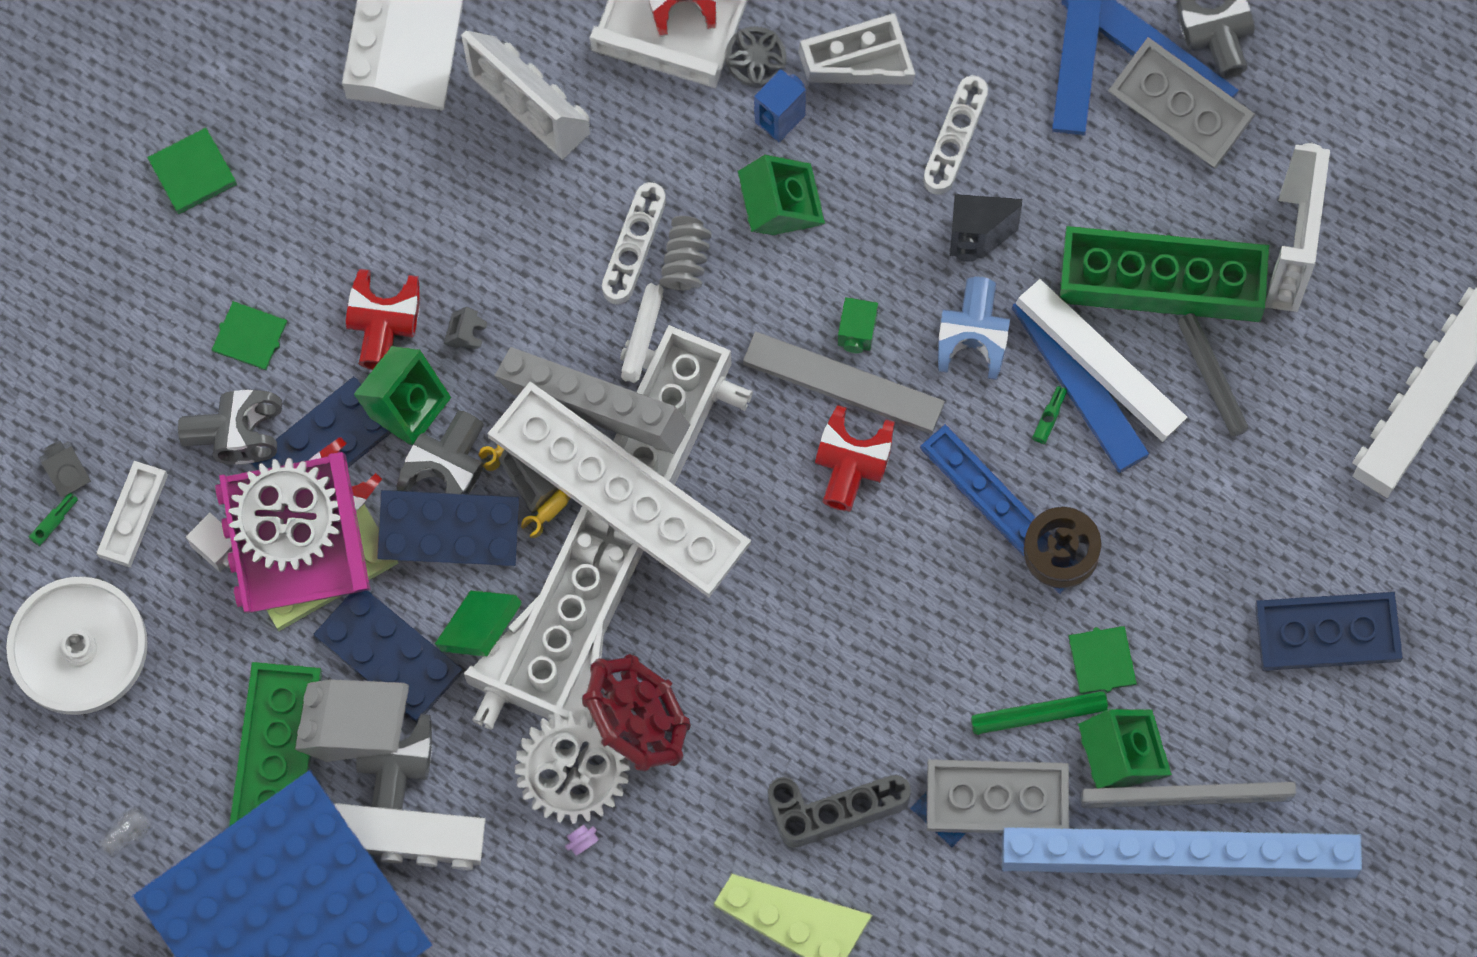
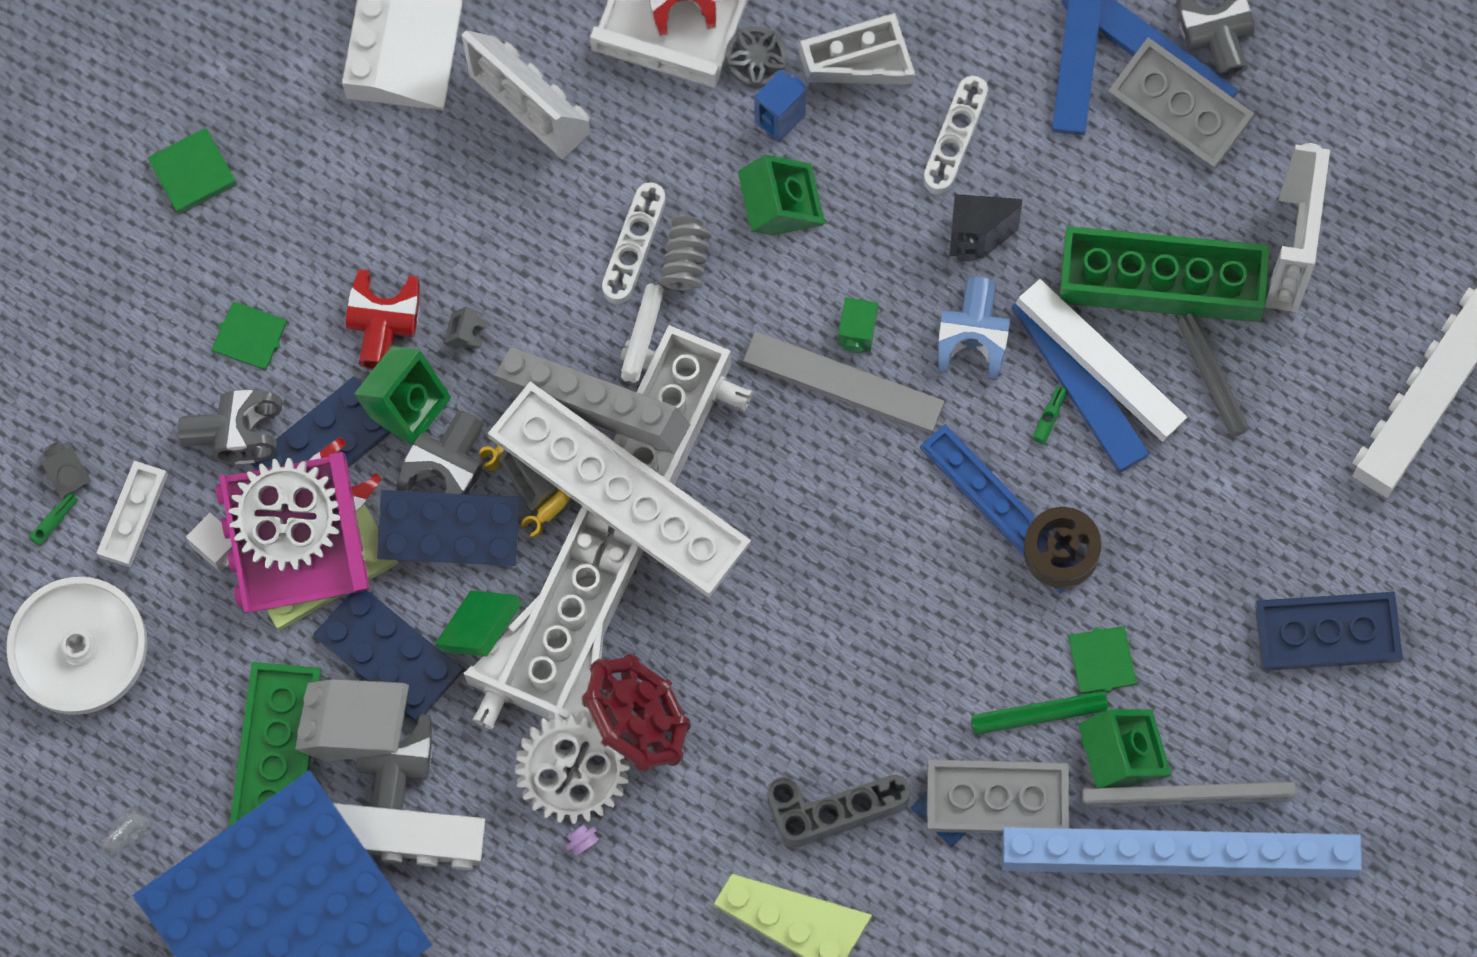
(851, 459): red connector -> none

